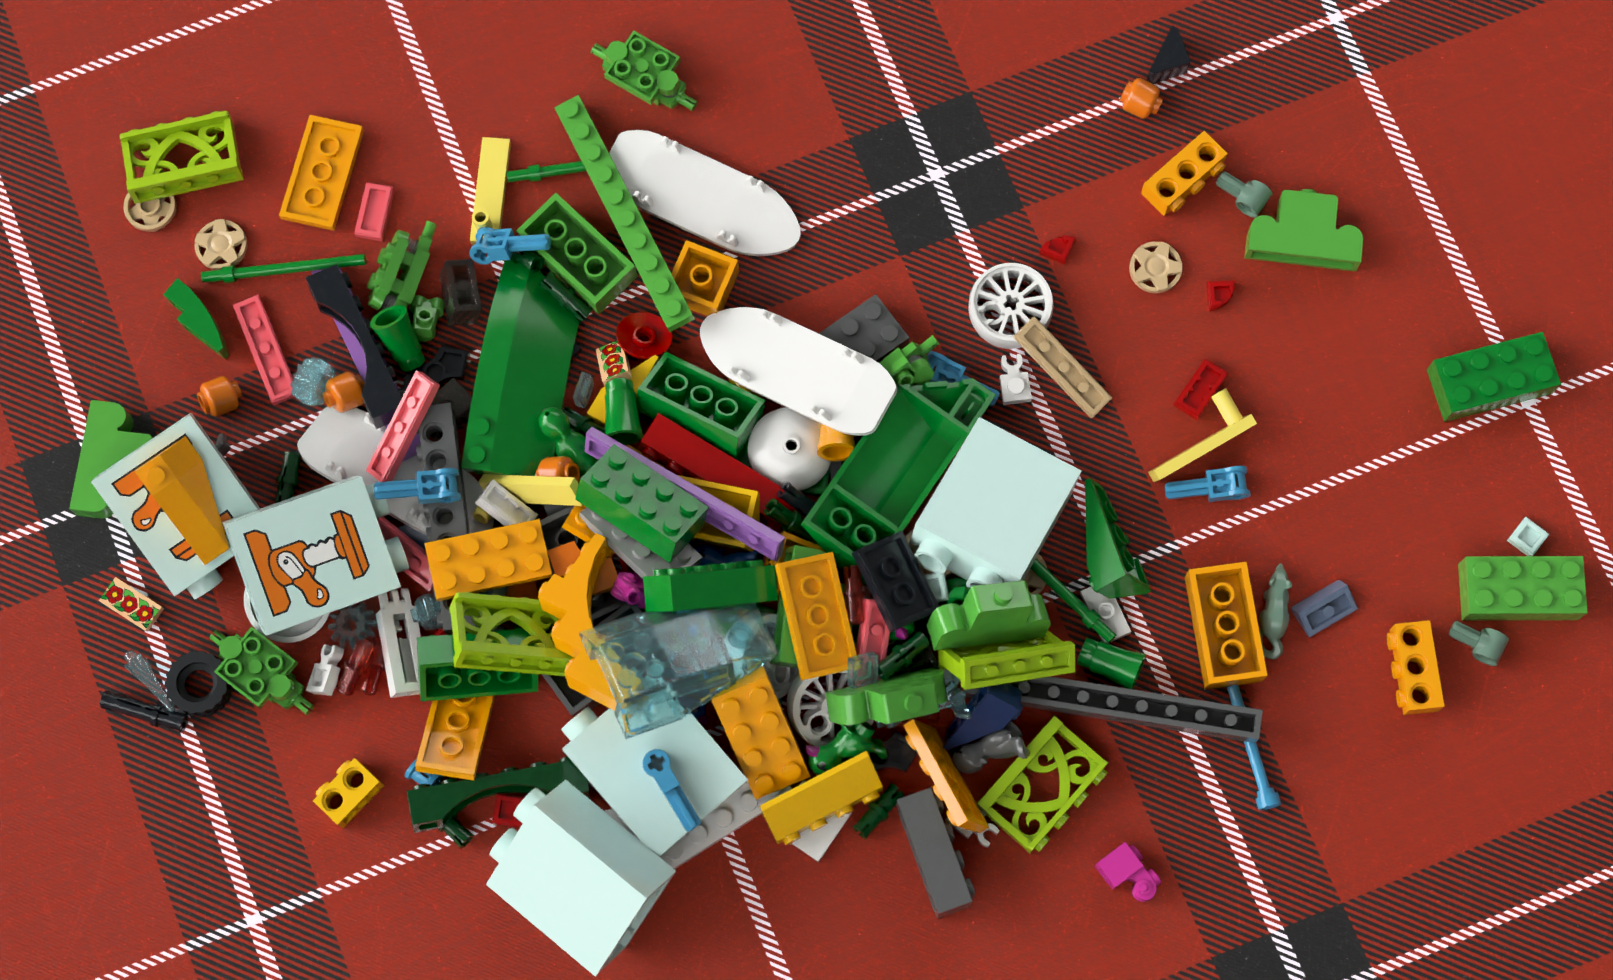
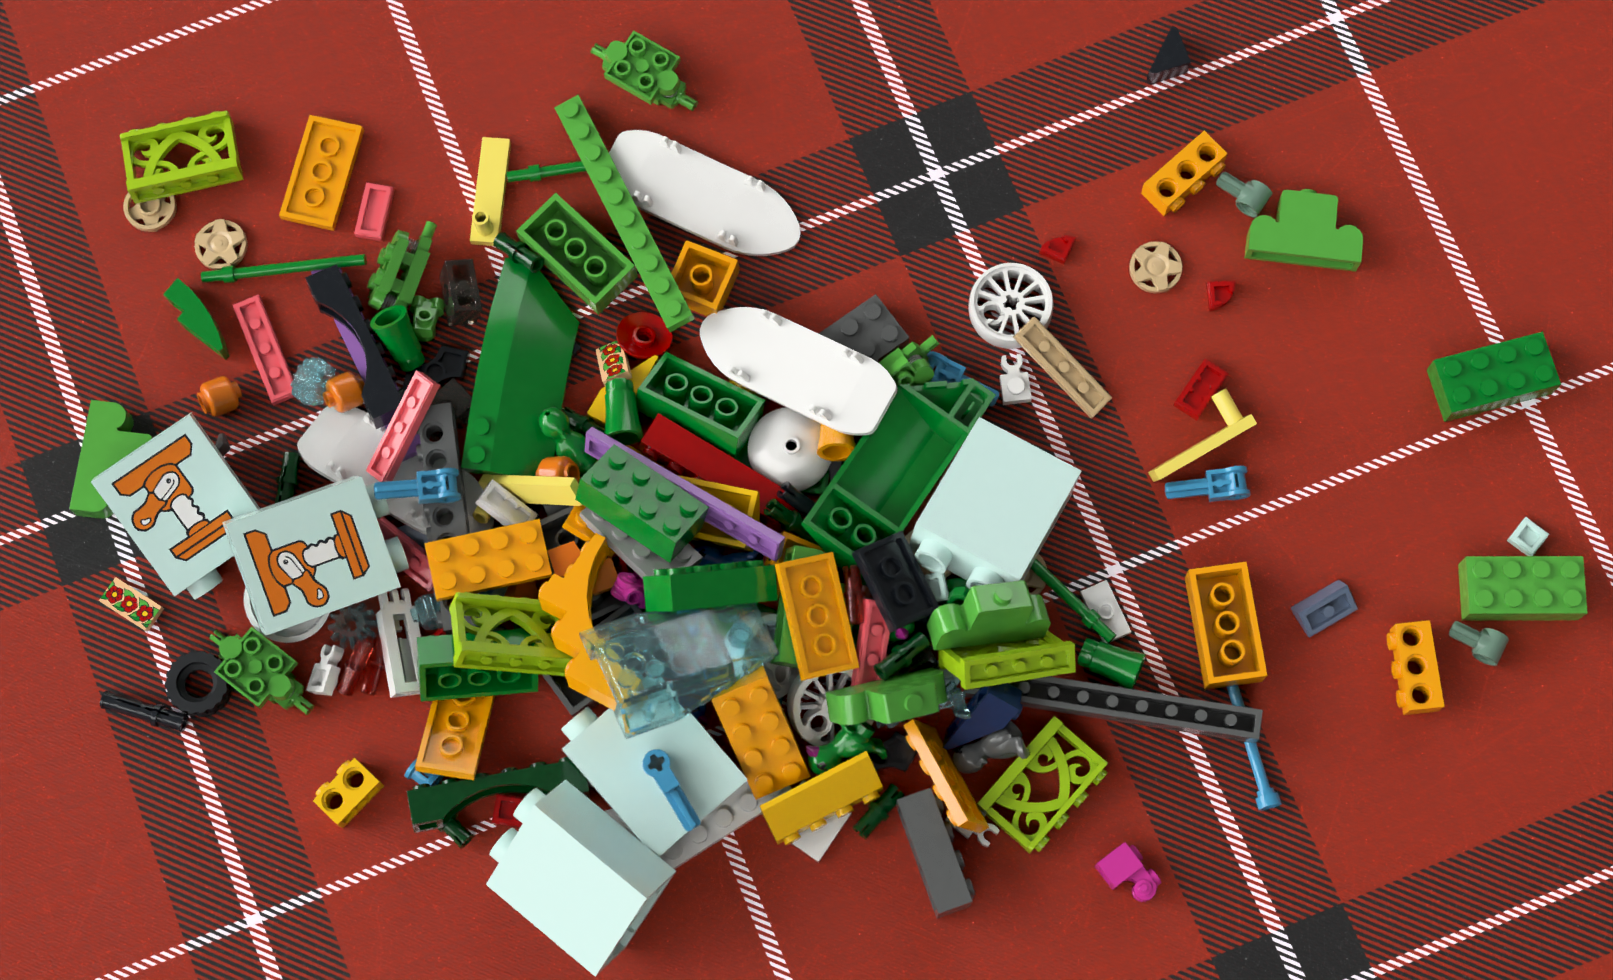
(141, 669): clear light blue piece -> none
(184, 493): light orange wedge -> none
(501, 243): dark azure connector -> none
(565, 296): dark green pin -> none
(583, 390): clear light blue tile -> none
(862, 670): clear light blue tile -> none
(1108, 559): green wedge -> none
(1141, 98): orange head -> none
(1275, 616): sand green animal -> none

